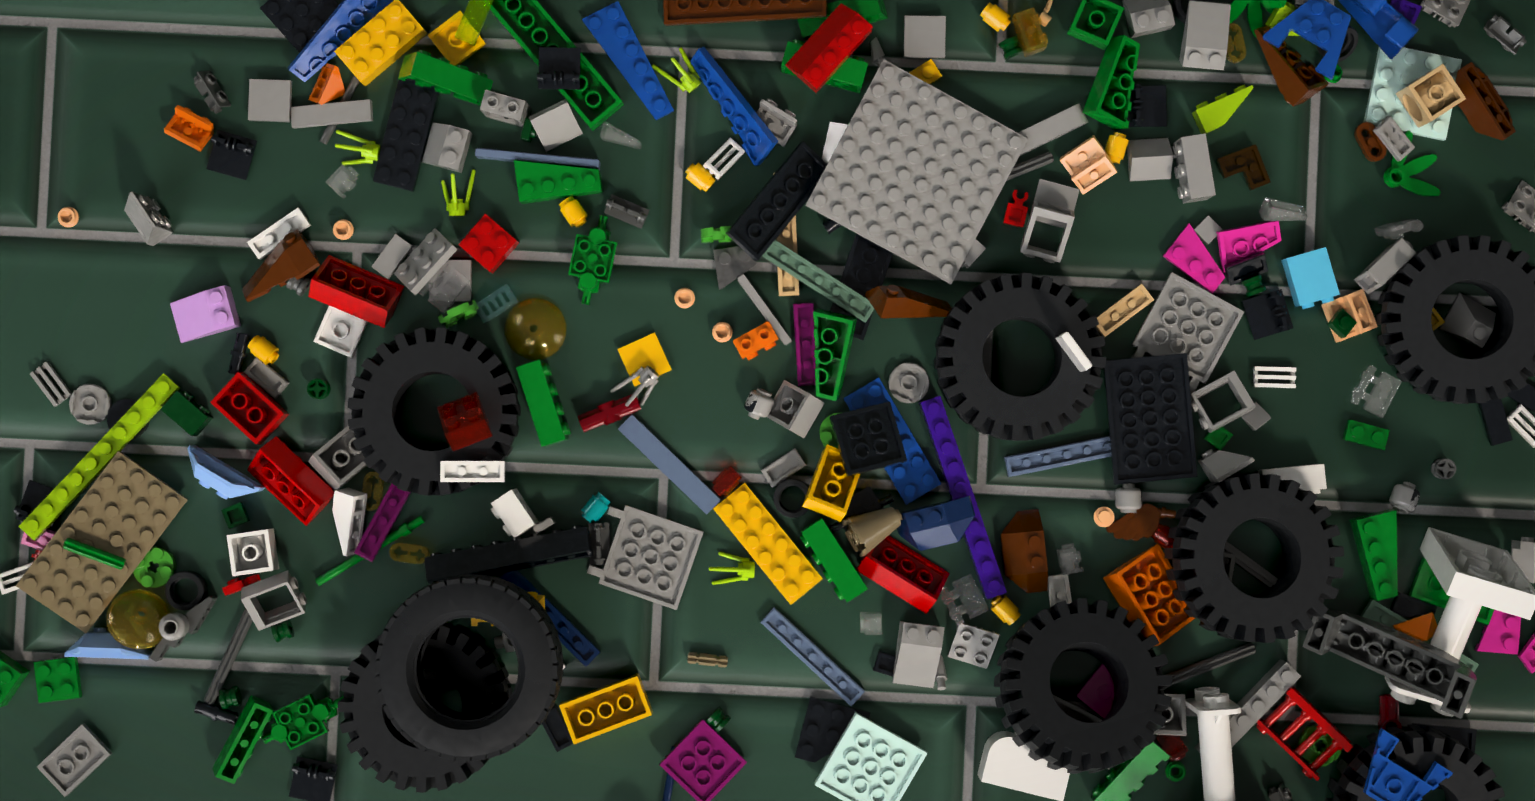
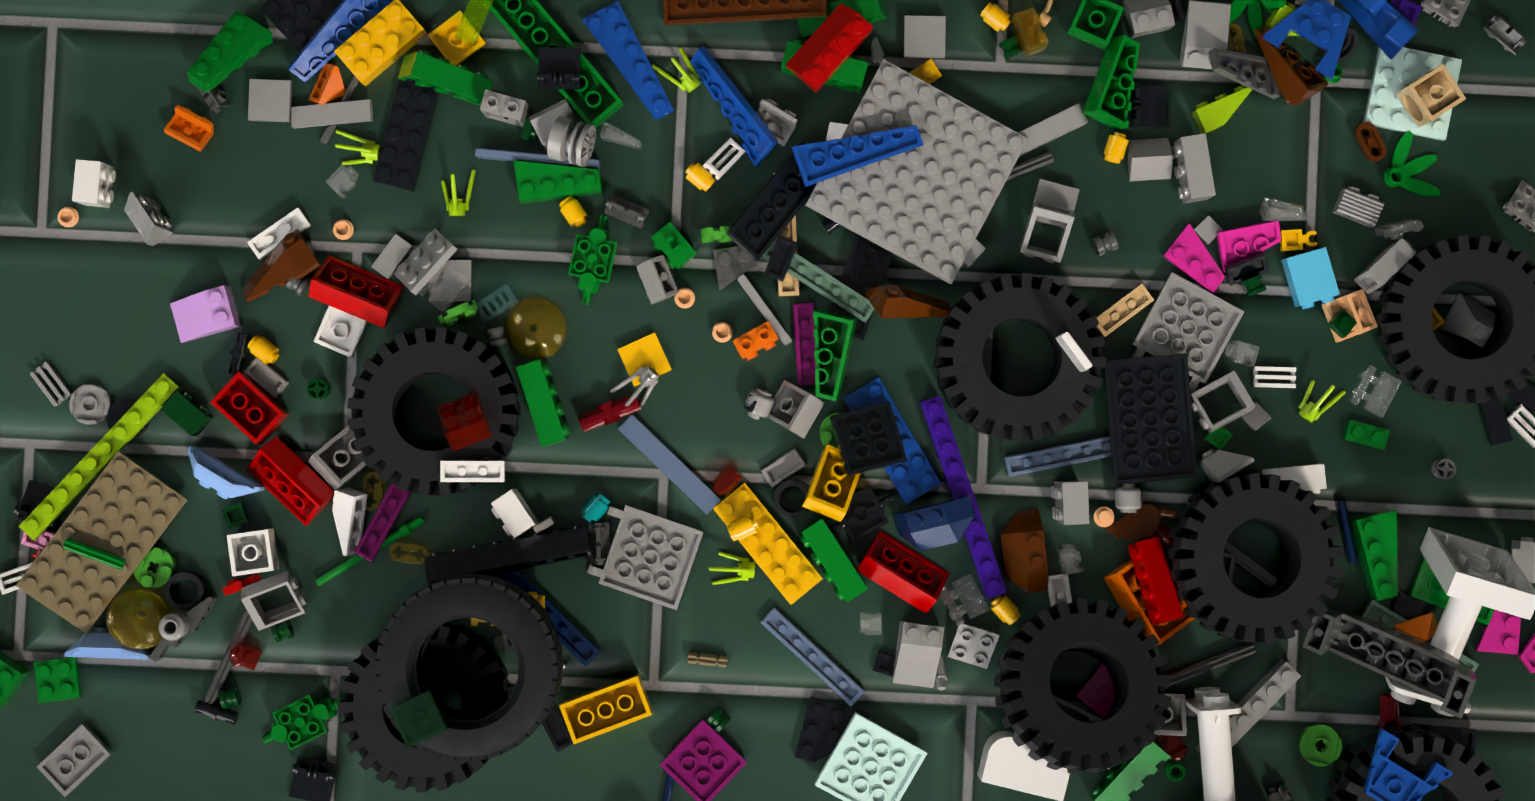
(93, 183): none -> white brick
(228, 51): none -> green wedge
(231, 154): black hinge -> none
(242, 739): green brick -> none
(245, 655): none -> clear red bracket
(418, 719): none -> clear green plate
(447, 147): light grey slope -> none
(488, 243): red brick -> none
(495, 337): none -> dark grey wheel
(571, 141): none -> light grey wheel
(657, 279): none -> light grey brick
(673, 246): none -> green brick
(742, 527): none -> yellow brick
(781, 258): none -> black tile
(839, 156): none -> blue wing
(871, 528): dark tan cone -> none
(908, 383): light grey tile -> none
(1016, 212): red plate -> none
(1070, 502): none -> light grey brick
(1088, 164): light nougat slope -> none
(1106, 242): none -> dark grey wheel
(1155, 581): none -> red brick
(1242, 352): none -> clear brick
(1245, 69): none -> dark grey wing
(1246, 161): dark brown plate -> none
(1267, 314): black hinge -> none
(1293, 240): none -> yellow plate
(1312, 411): none -> lime plant
(1324, 727): red fence -> none
(1347, 532): none -> dark blue bar
(1358, 207): none -> light grey brick
(1393, 138): light grey plate -> none
(1404, 497): light grey head -> none
(1483, 104): reddish brown wedge -> none

